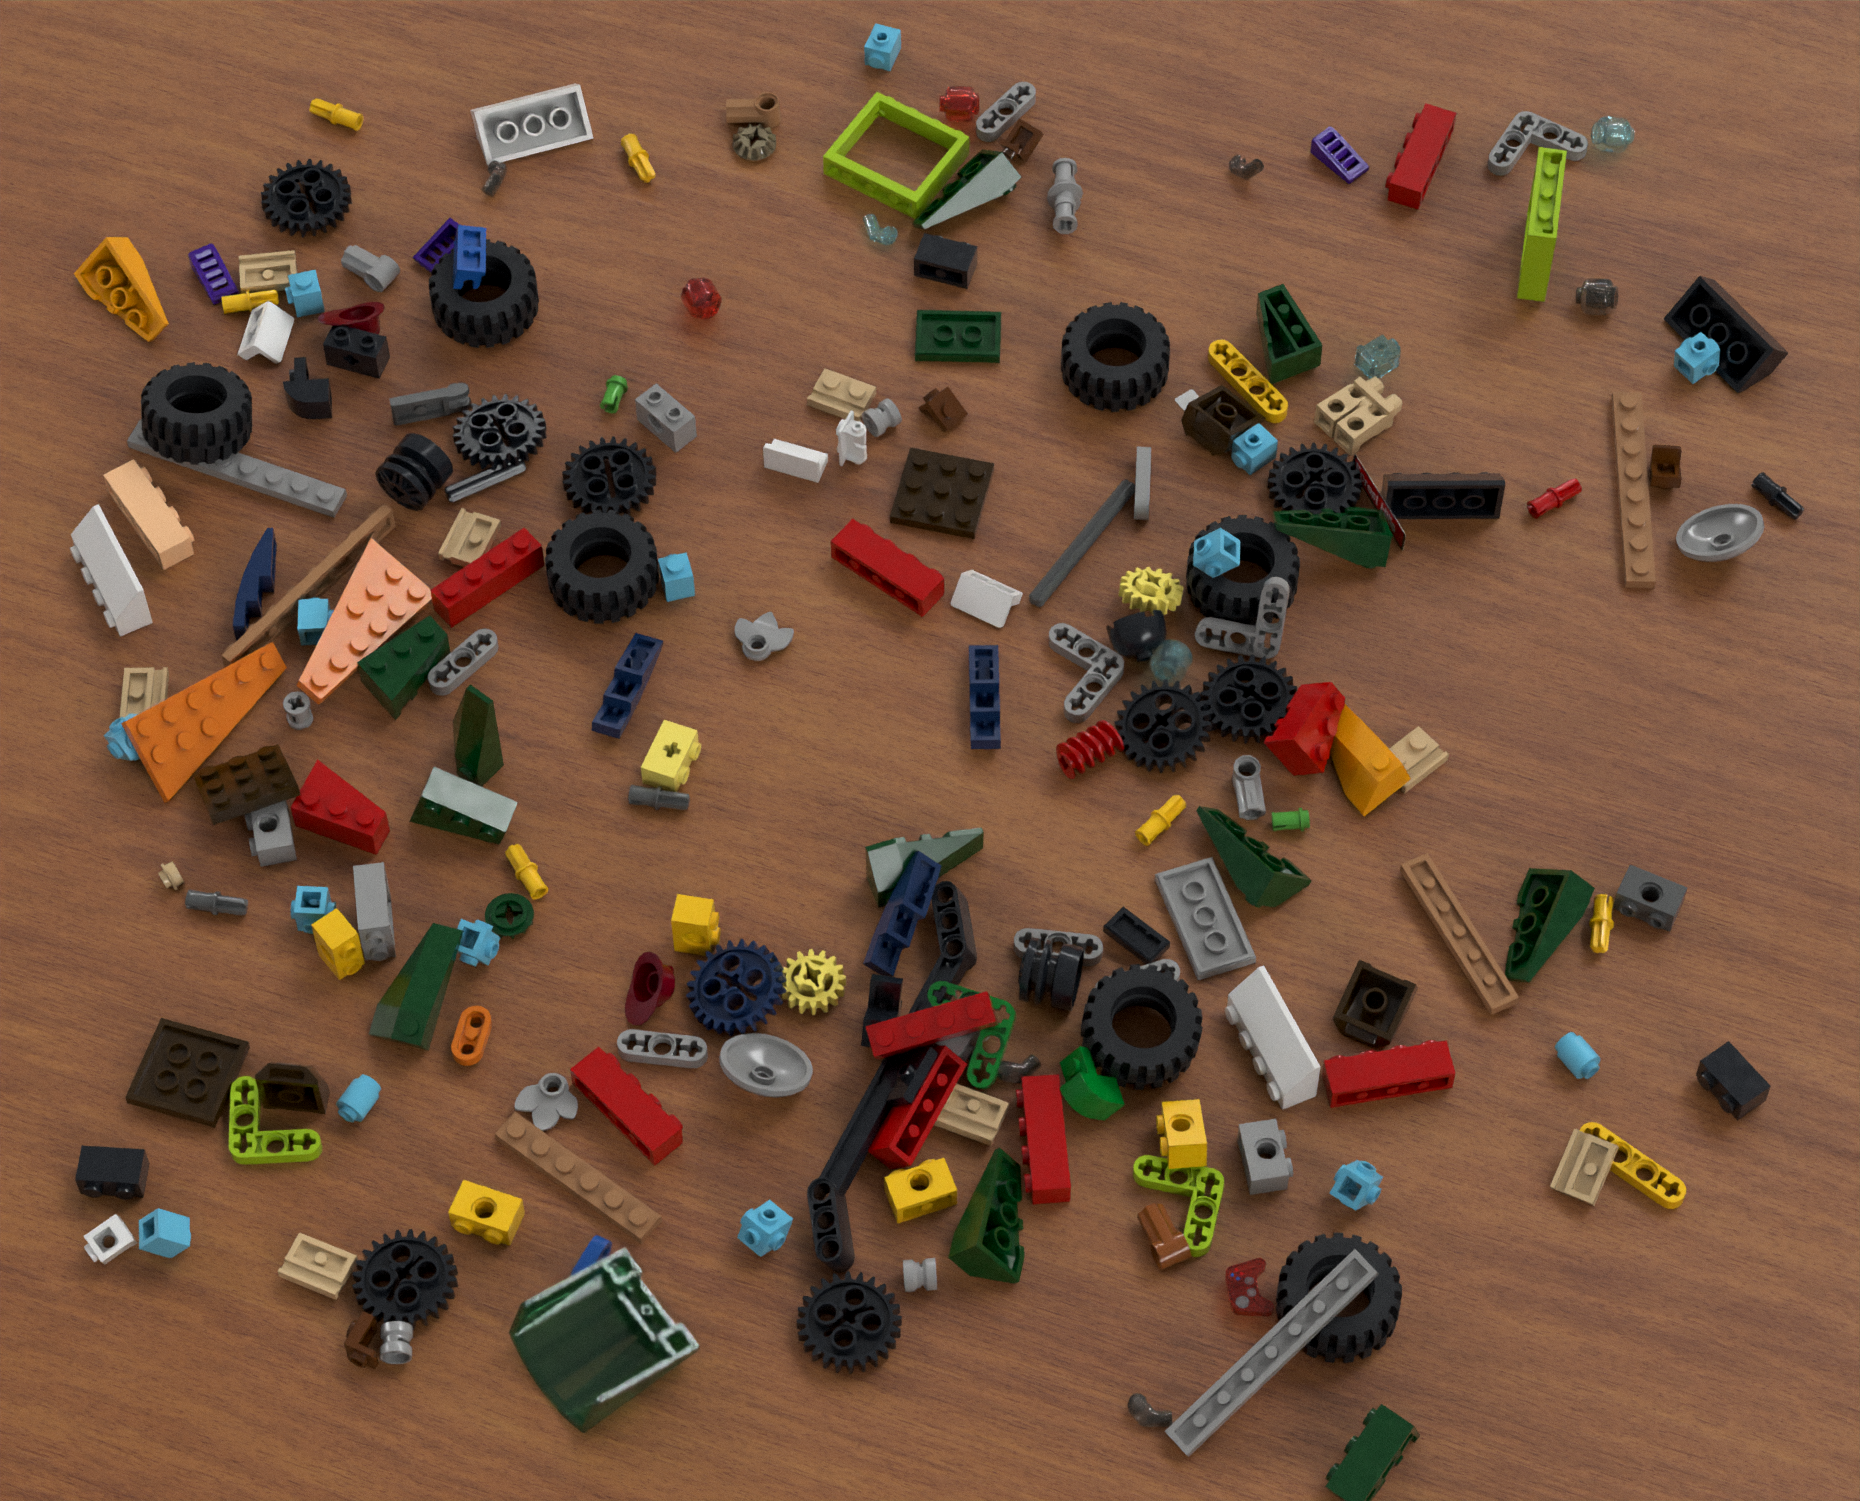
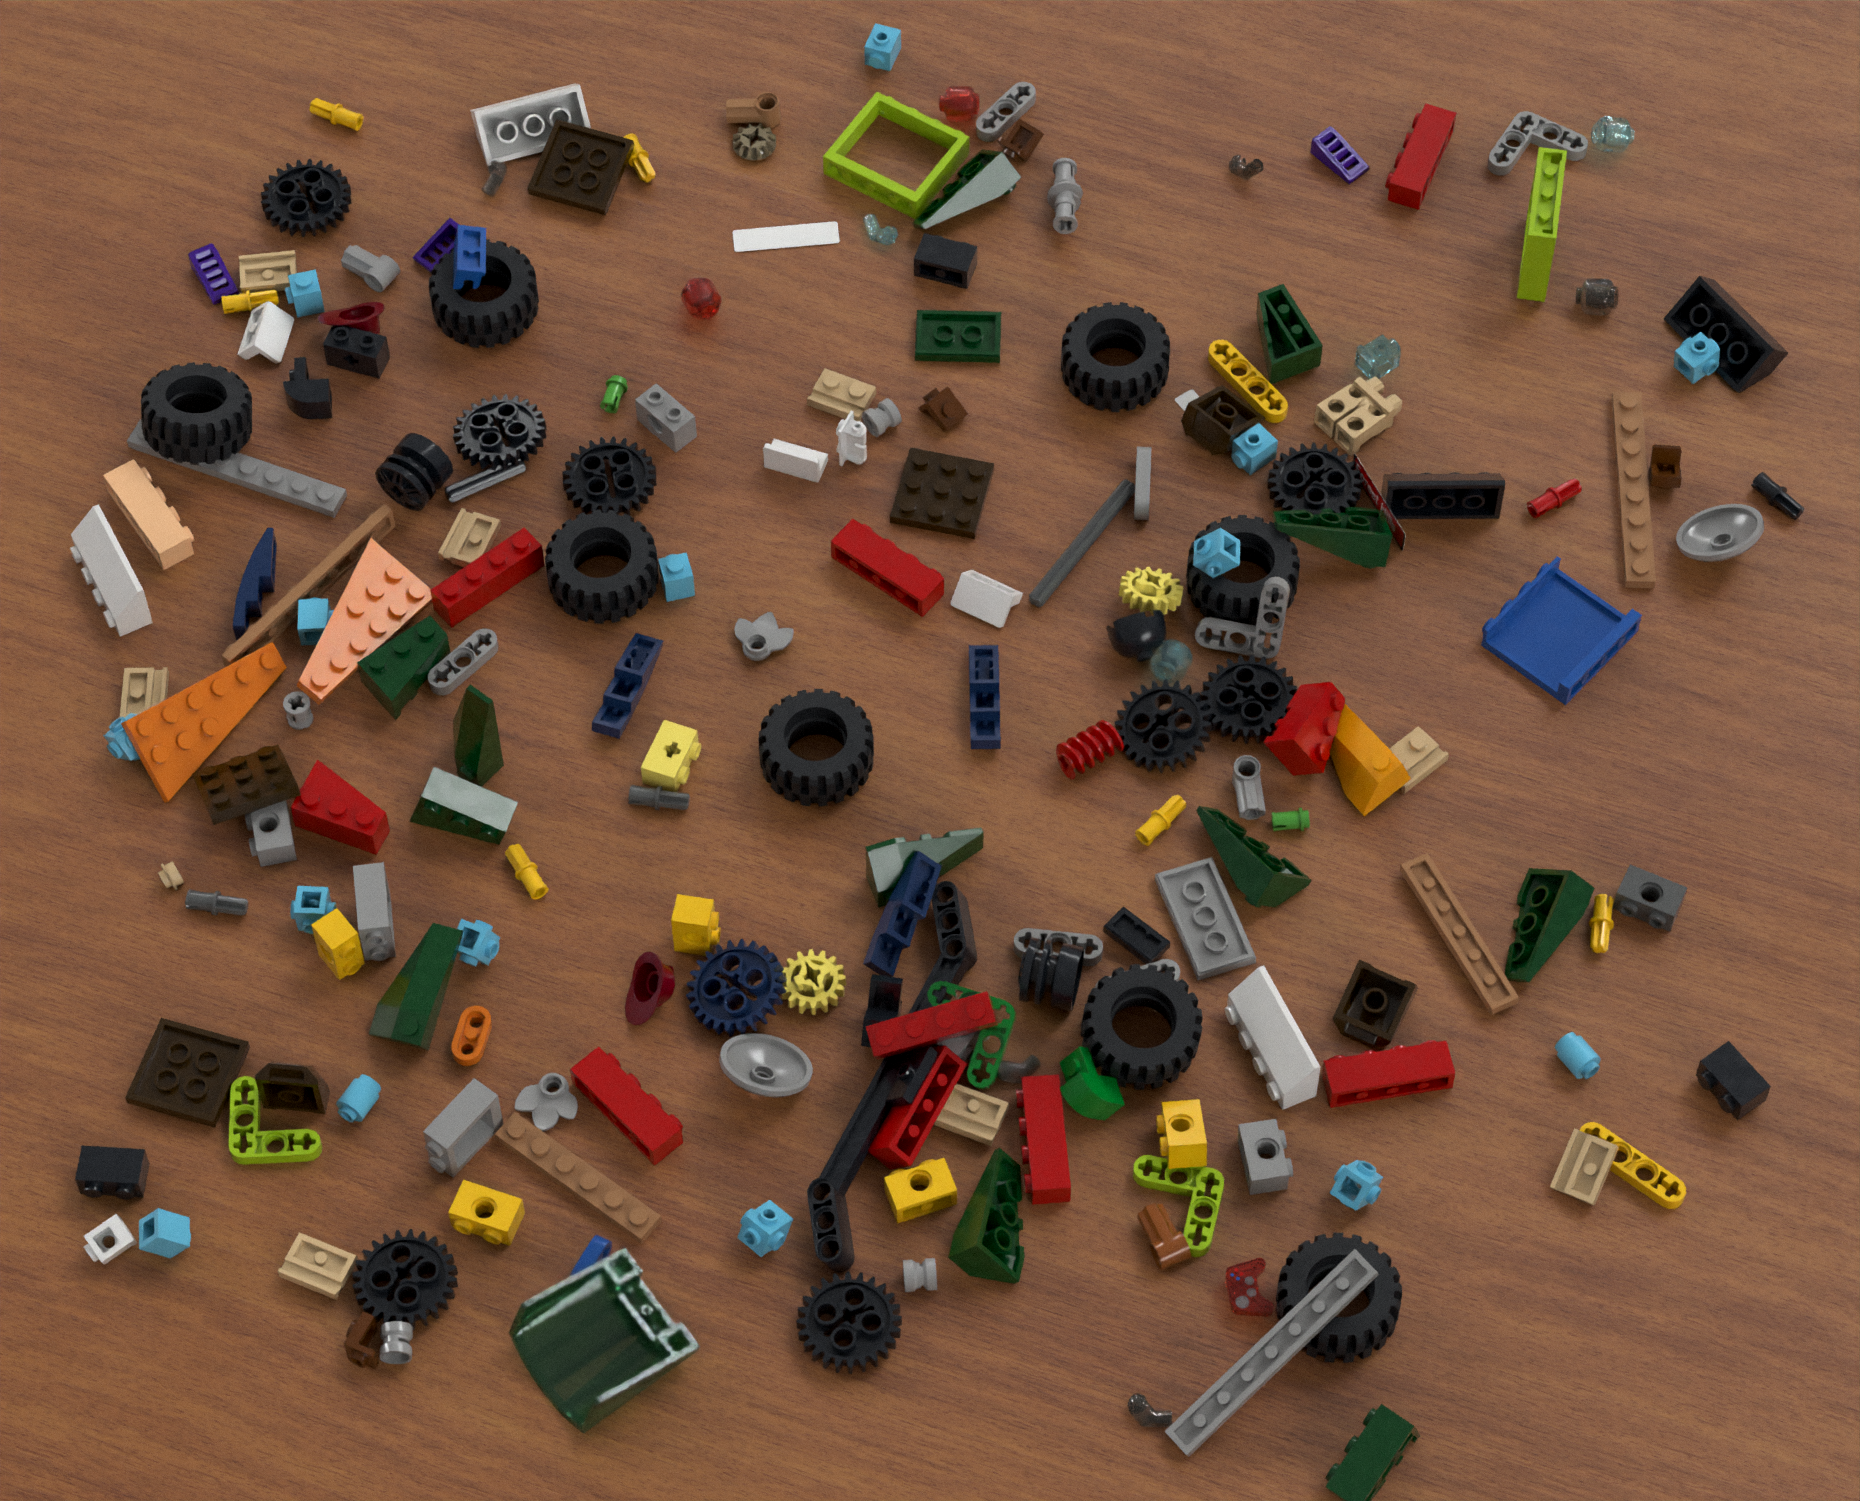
(122, 283): light orange wedge -> none
(430, 404): dark grey hinge -> none
(463, 1128): none -> light grey window
(520, 908): dark green gear -> none
(580, 167): none -> dark brown plate
(670, 1059): light grey beam -> none
(786, 236): none -> white sticker
(812, 715): none -> black tyre
(1095, 669): light grey beam -> none
(1558, 632): none -> blue panel

